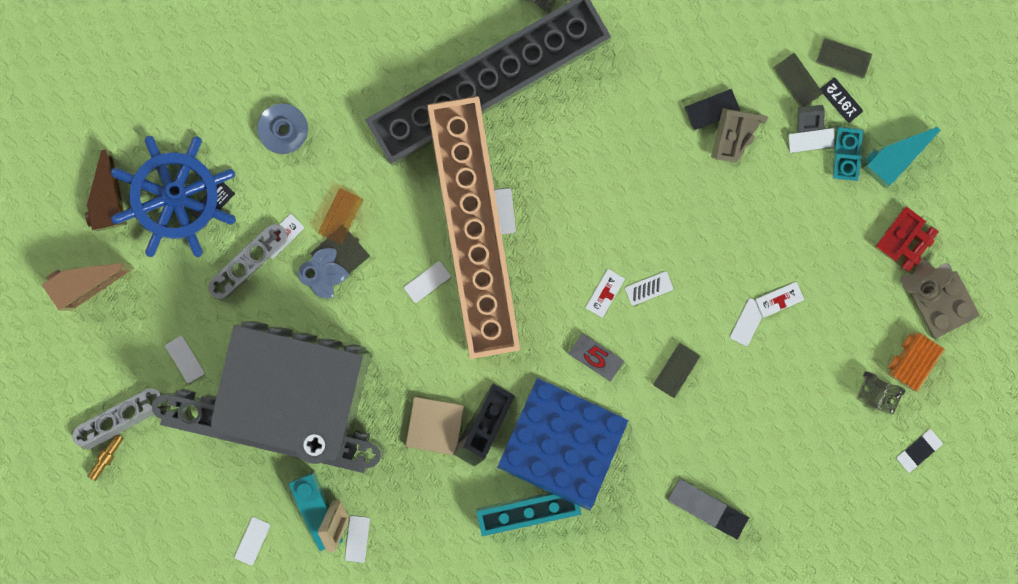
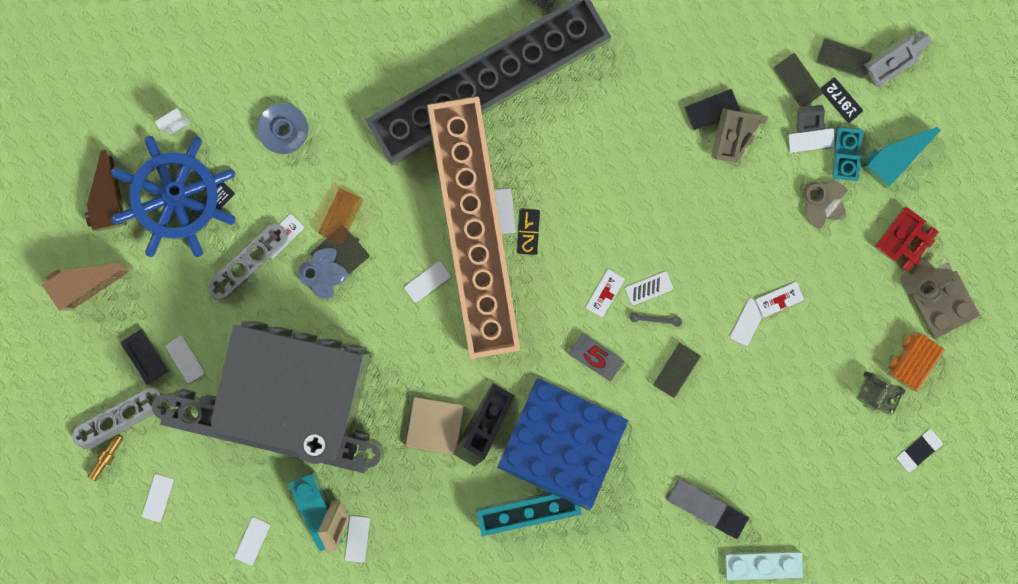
(144, 356): none -> black tile
(157, 498): none -> white sticker
(173, 121): none -> white tile
(528, 232): none -> black sticker
(676, 321): none -> dark grey hinge
(763, 565): none -> light aqua plate
(826, 205): none -> dark tan plate
(896, 58): none -> light grey hinge

